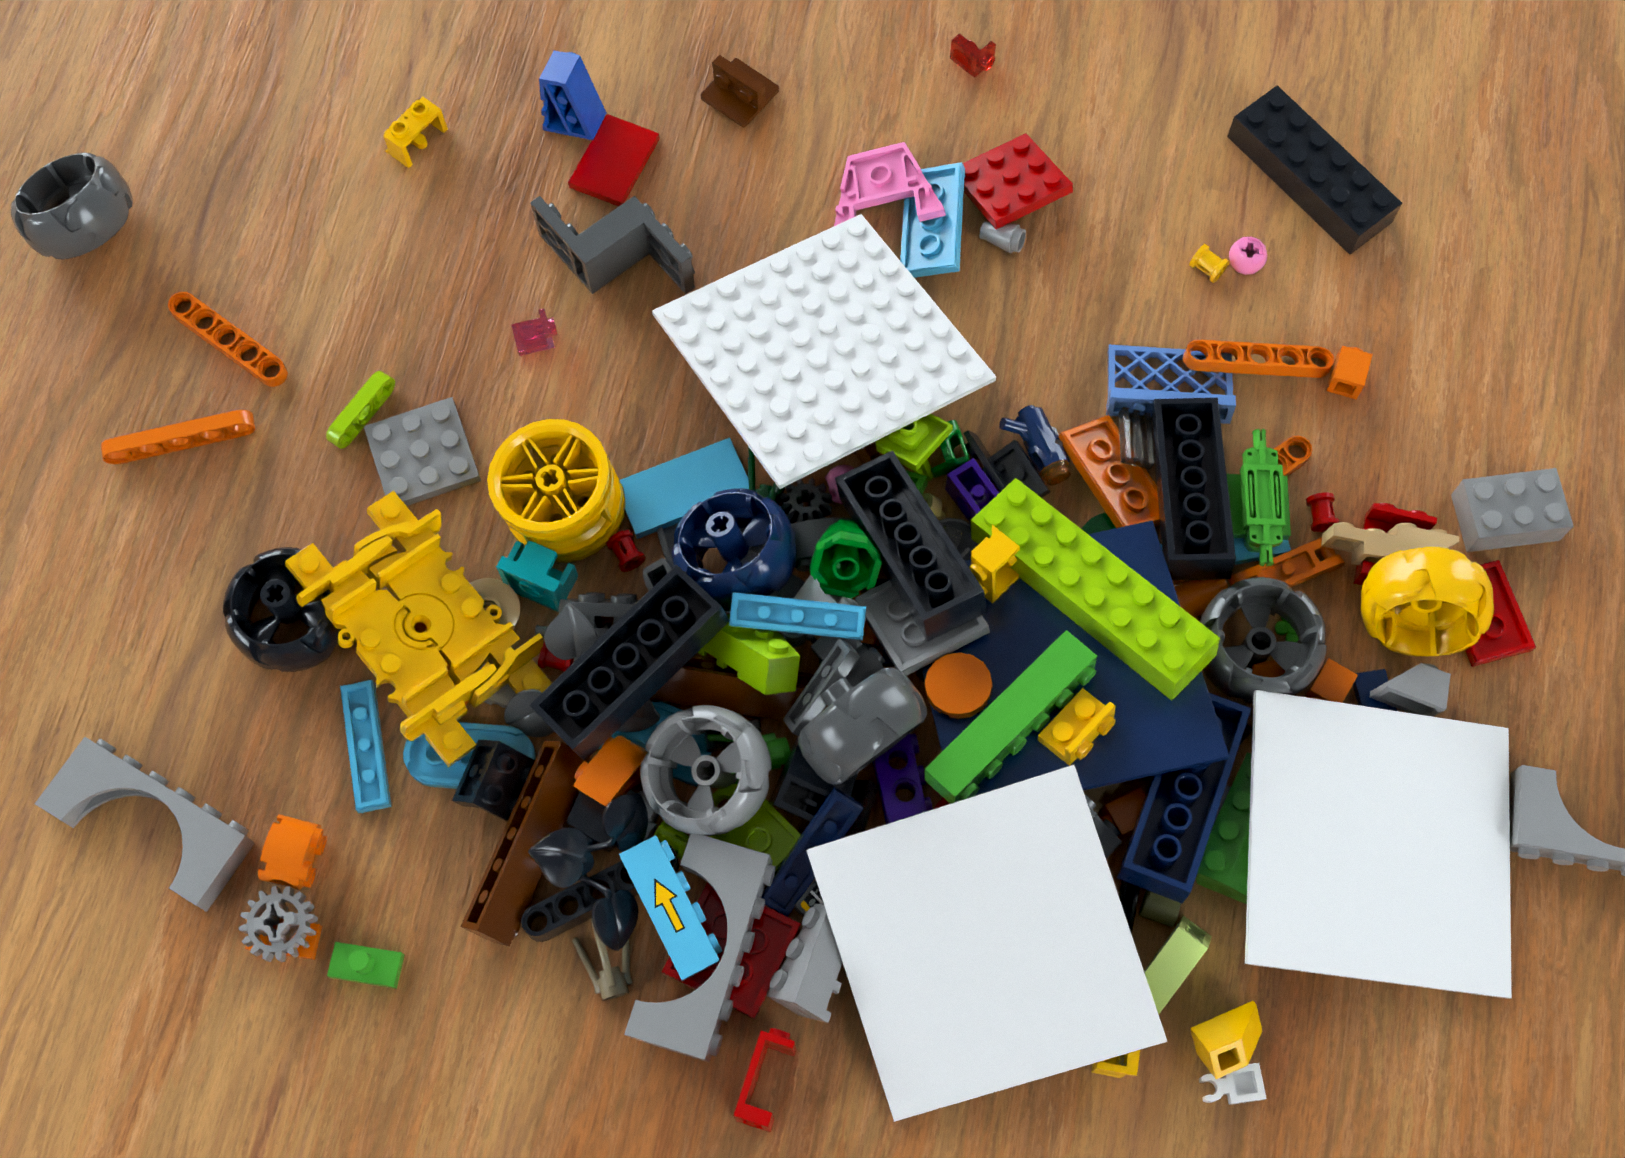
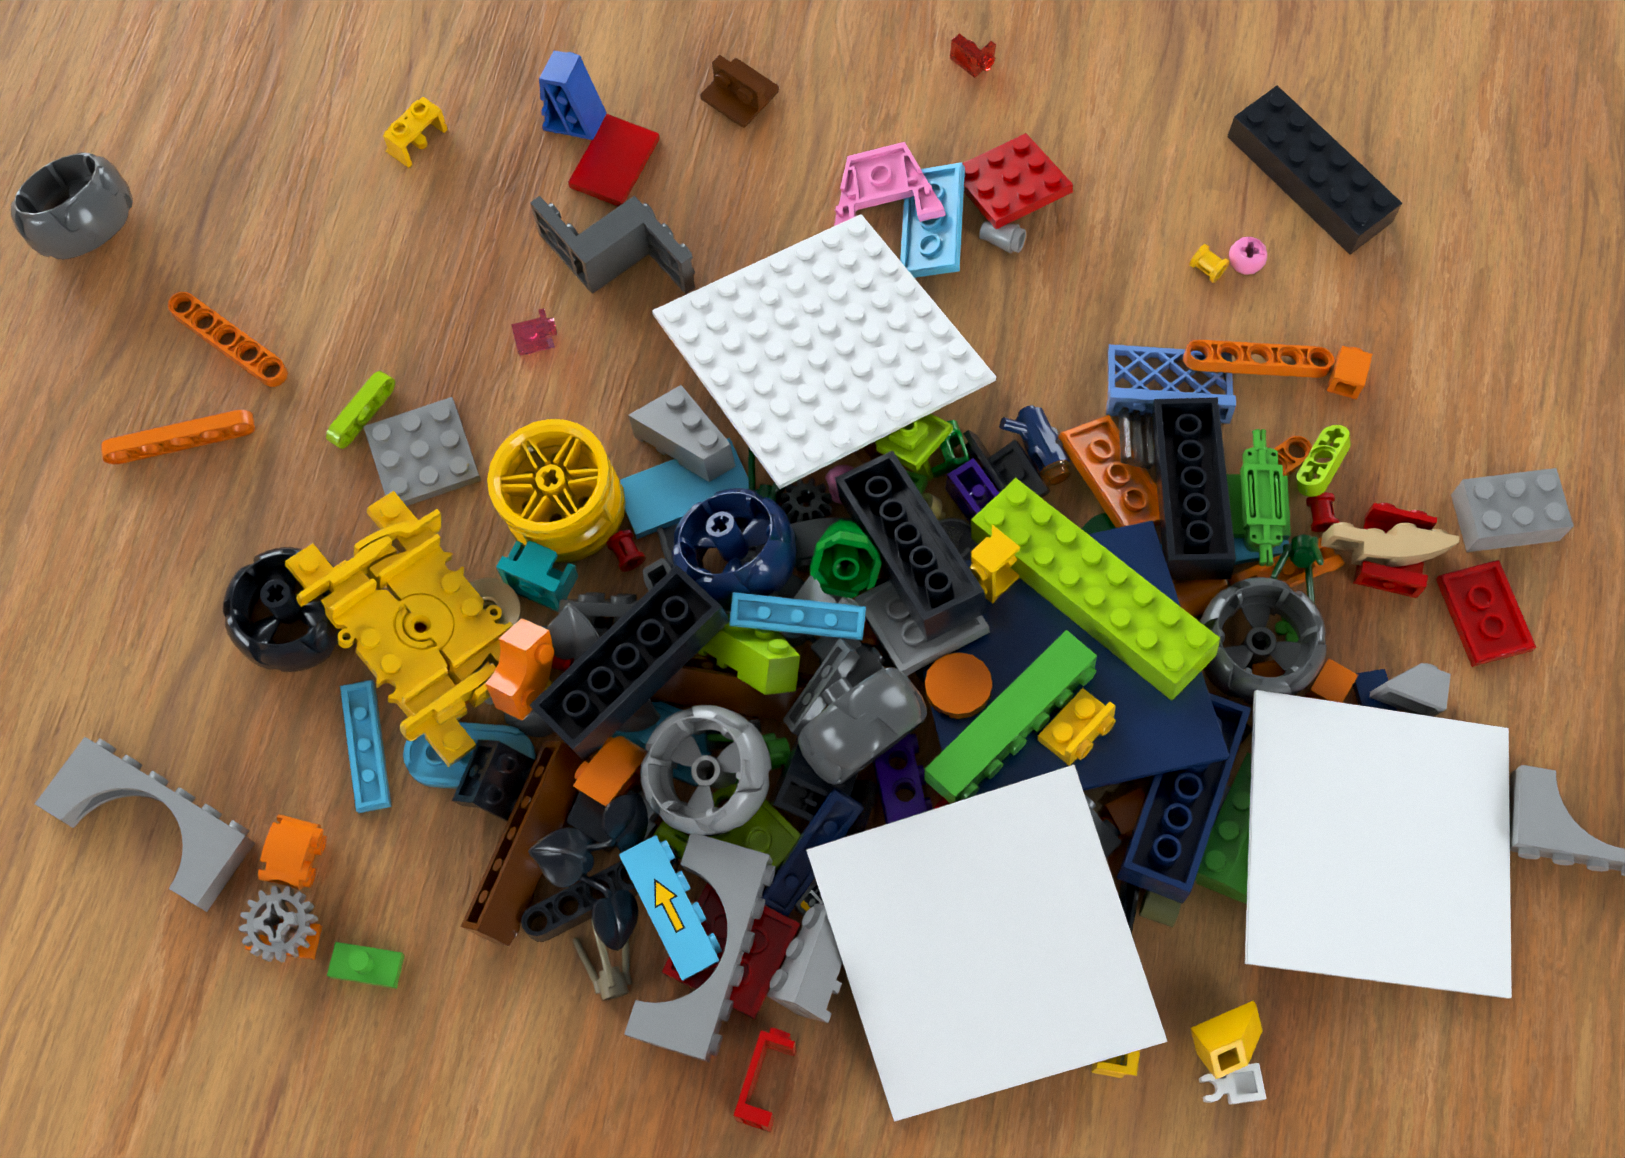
(522, 668): none -> orange brick
(685, 433): none -> light grey wedge
(1175, 960): yellowish green slope -> none
(1302, 552): none -> dark green plant
(1340, 437): none -> lime beam
(1426, 579): yellow wheel -> none

